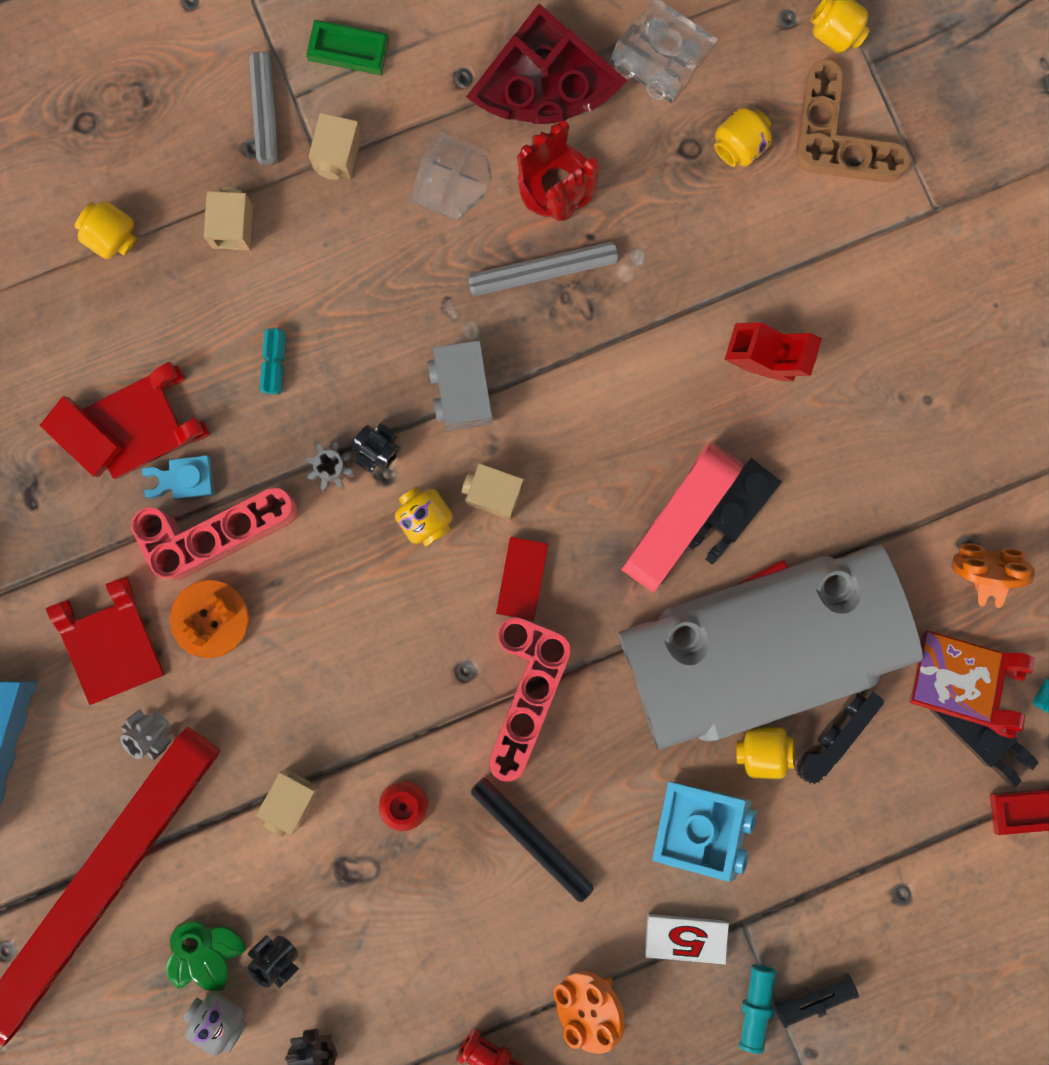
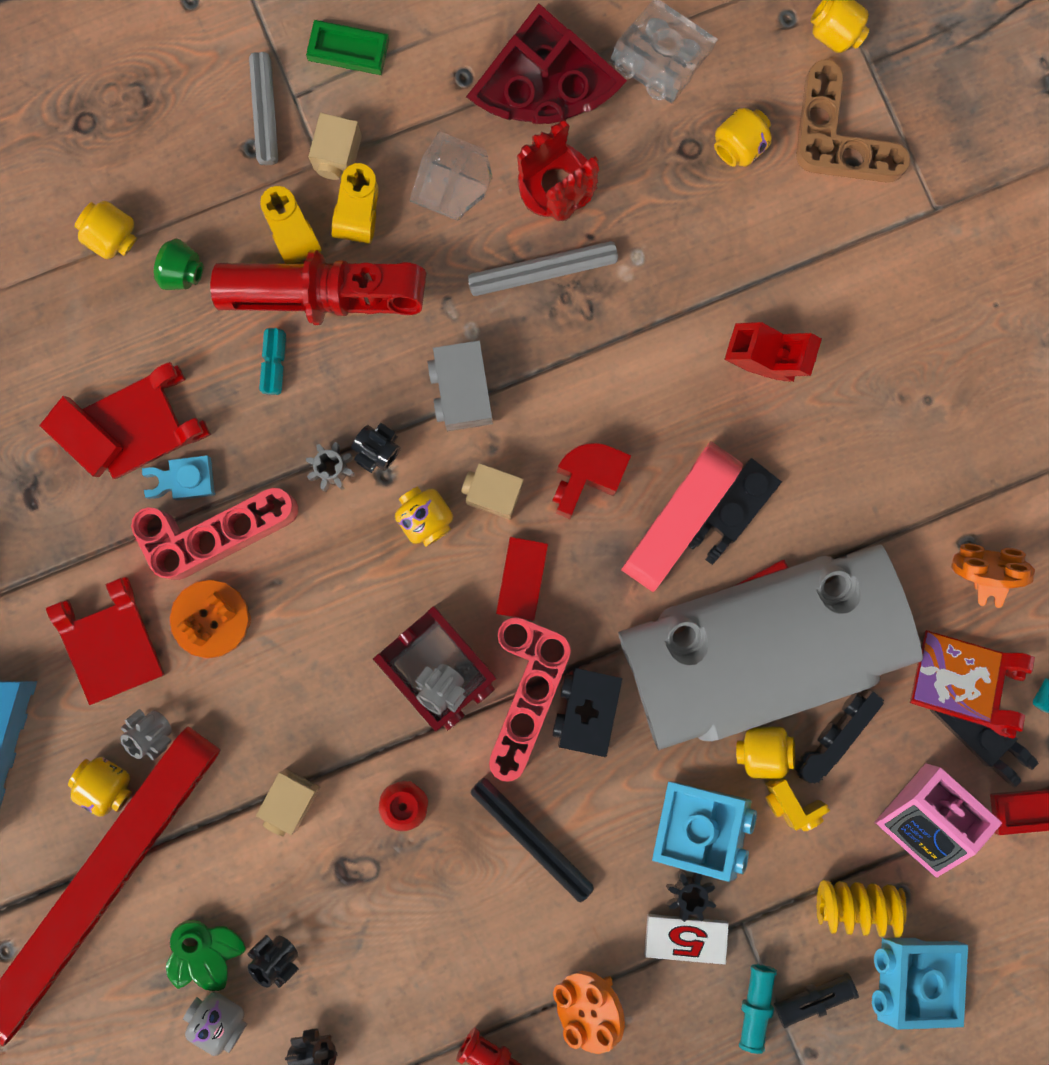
(100, 786): none -> yellow head
(177, 266): none -> green cone
(228, 219): tan brick -> none
(290, 230): none -> yellow piece
(319, 287): none -> red piece
(356, 211): none -> yellow piece
(429, 644): none -> window
(440, 689): none -> light grey gear
(589, 465): none -> red brick
(595, 734): none -> black brick
(695, 906): none -> black gear
(784, 803): none -> yellow bracket
(862, 907): none -> yellow piece
(921, 983): none -> medium azure plate
(937, 821): none -> bright pink slope

